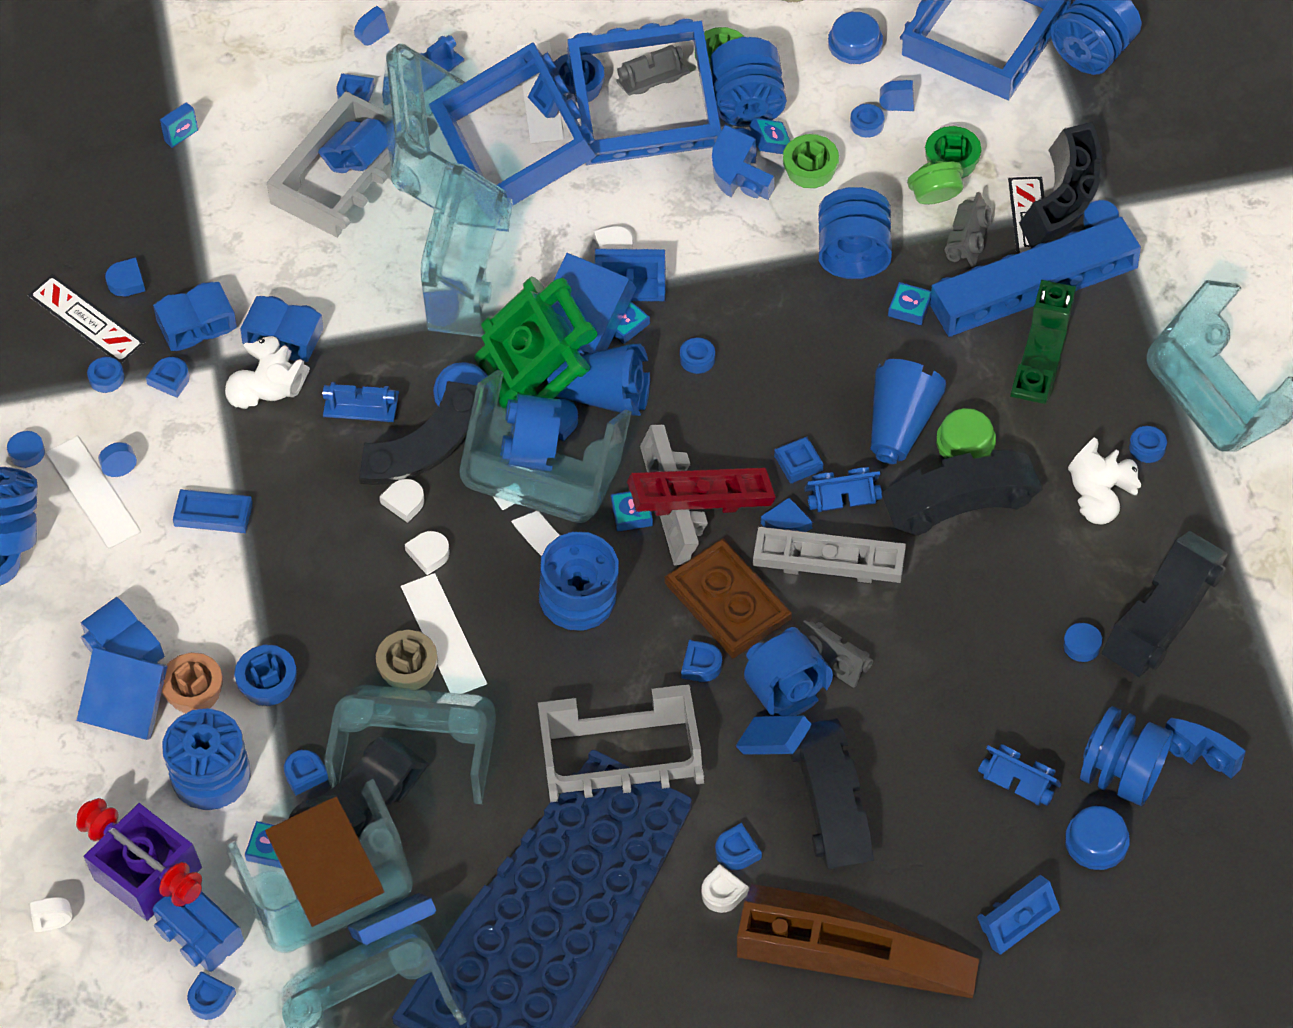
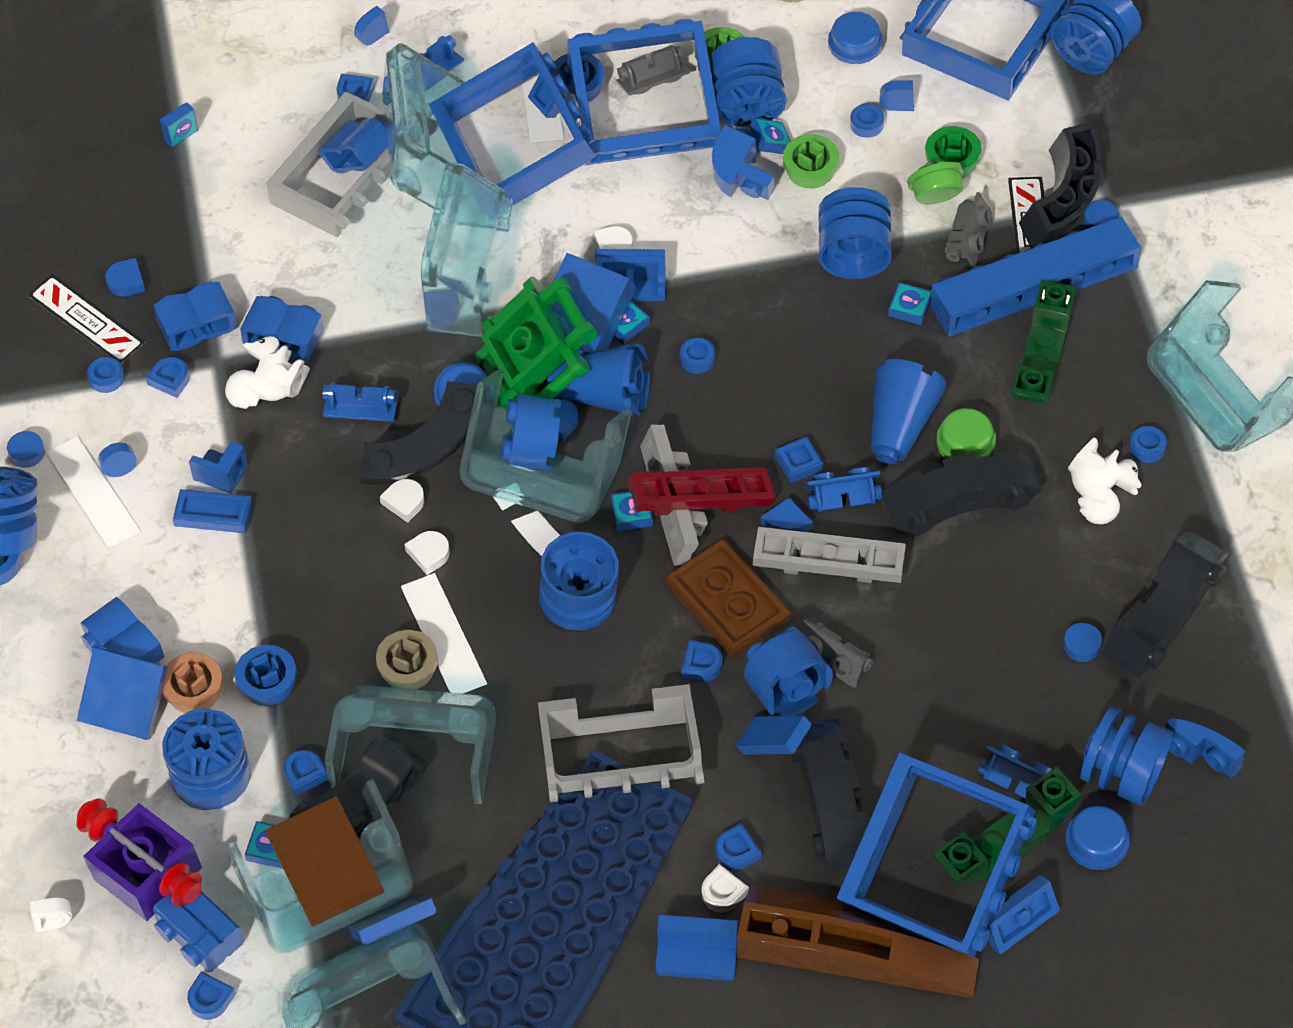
(220, 469): none -> blue panel
(696, 947): none -> blue panel
(880, 831): none -> blue window
(975, 858): none -> dark green slope

